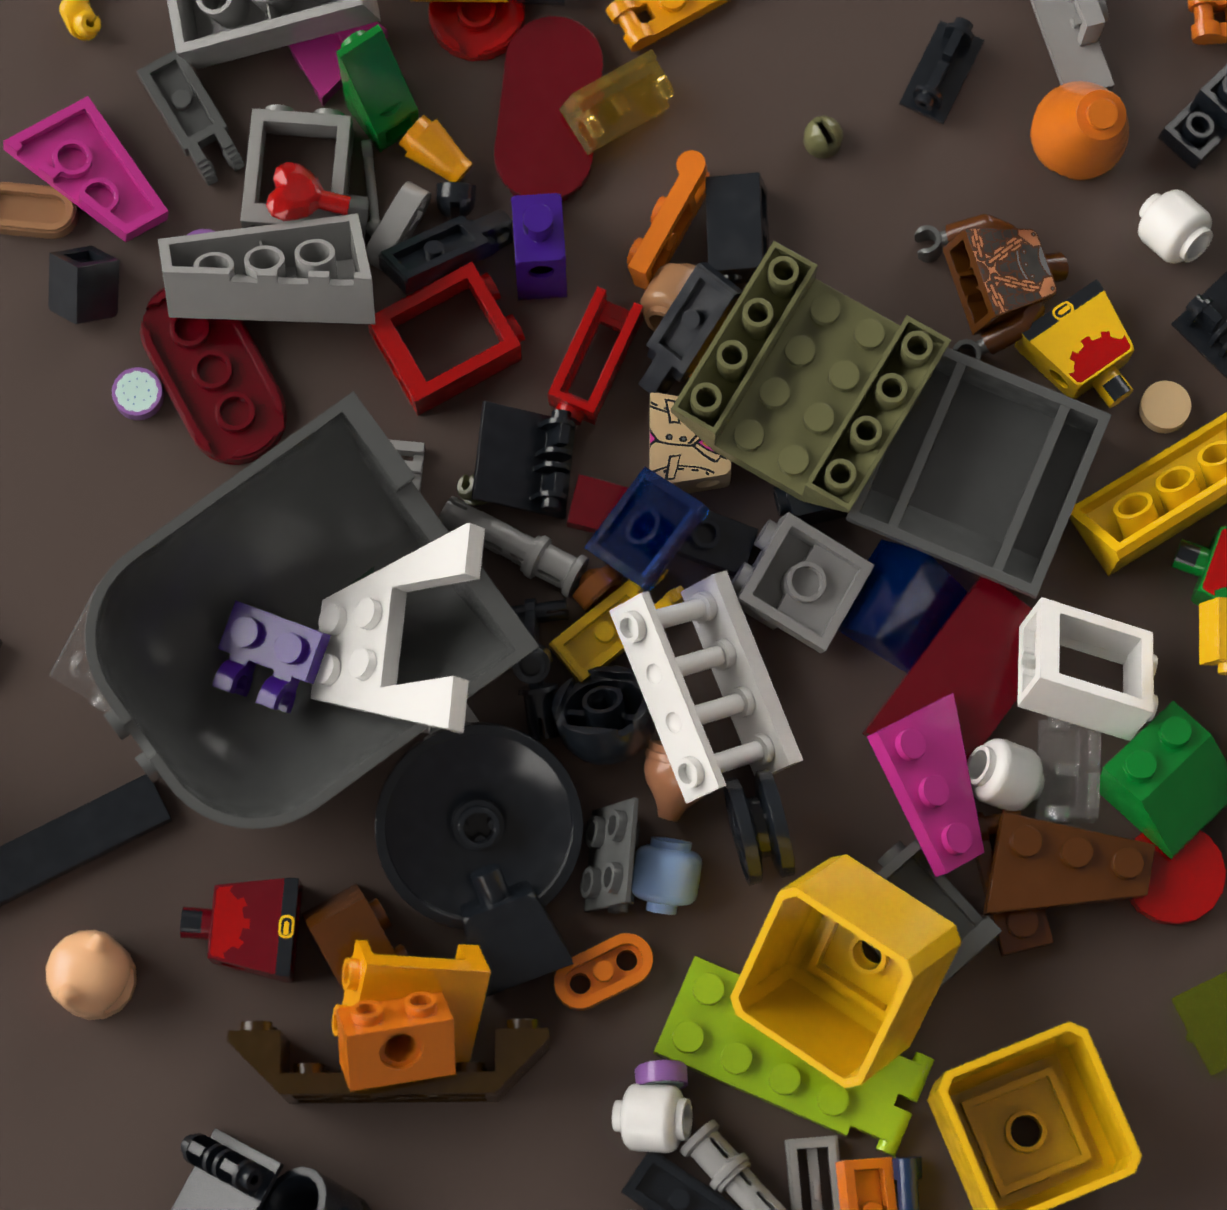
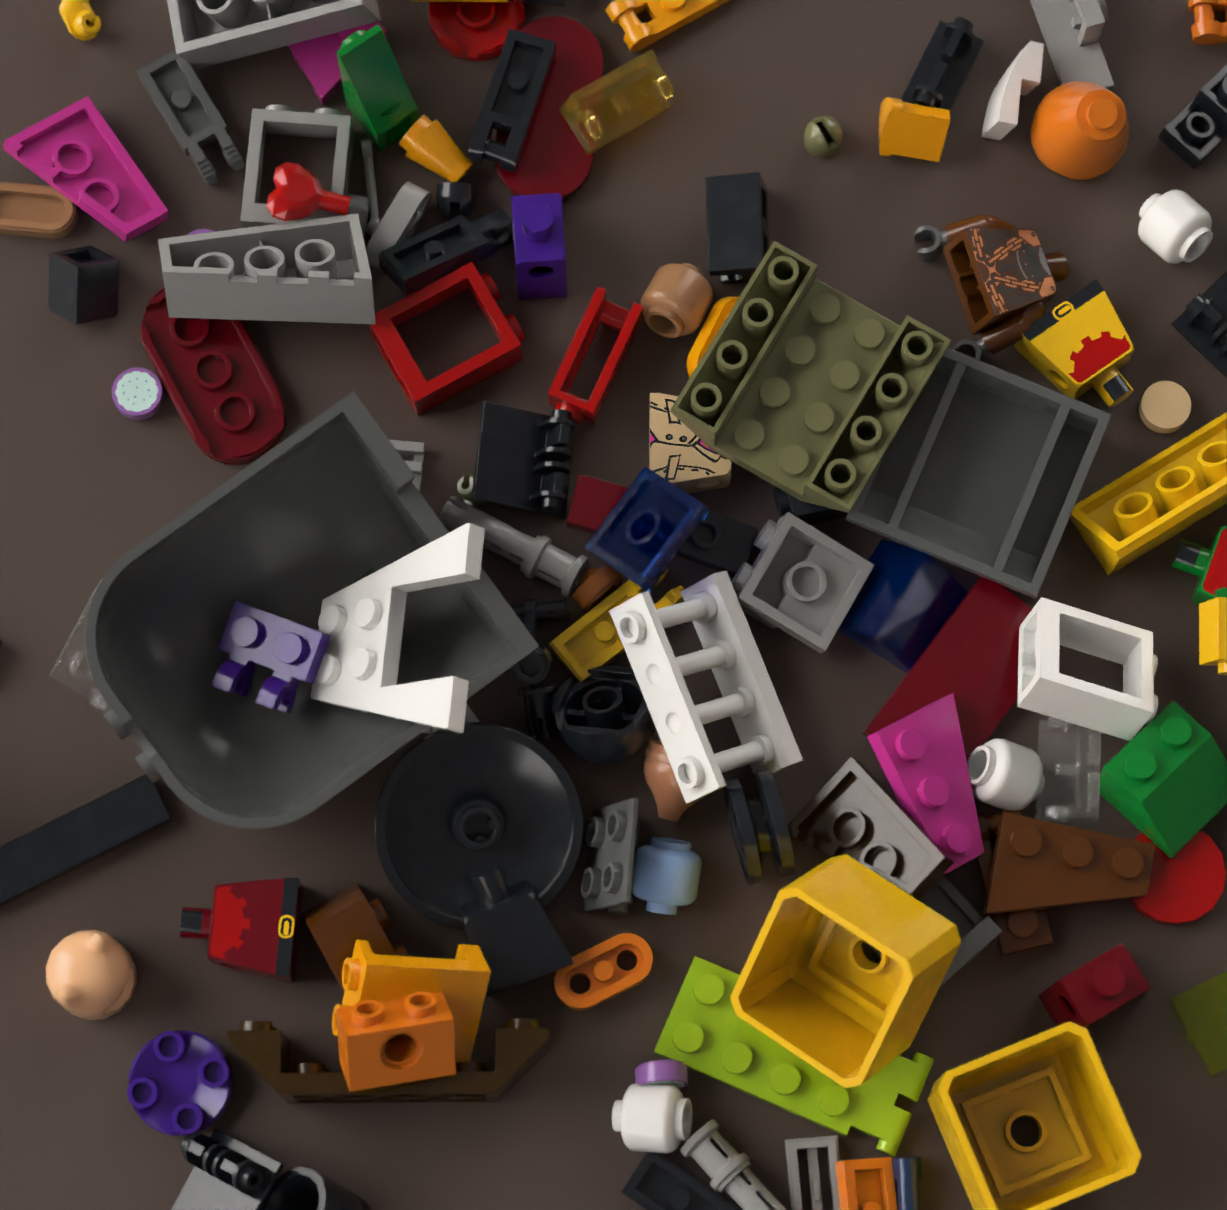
(180, 1083): none -> dark purple dish
(512, 99): none -> black plate
(669, 219): orange plate -> none
(688, 328): black hinge -> none
(868, 824): none -> wing
(912, 130): none -> light orange tile
(1018, 80): none -> white slope
(1095, 989): none -> dark red torso

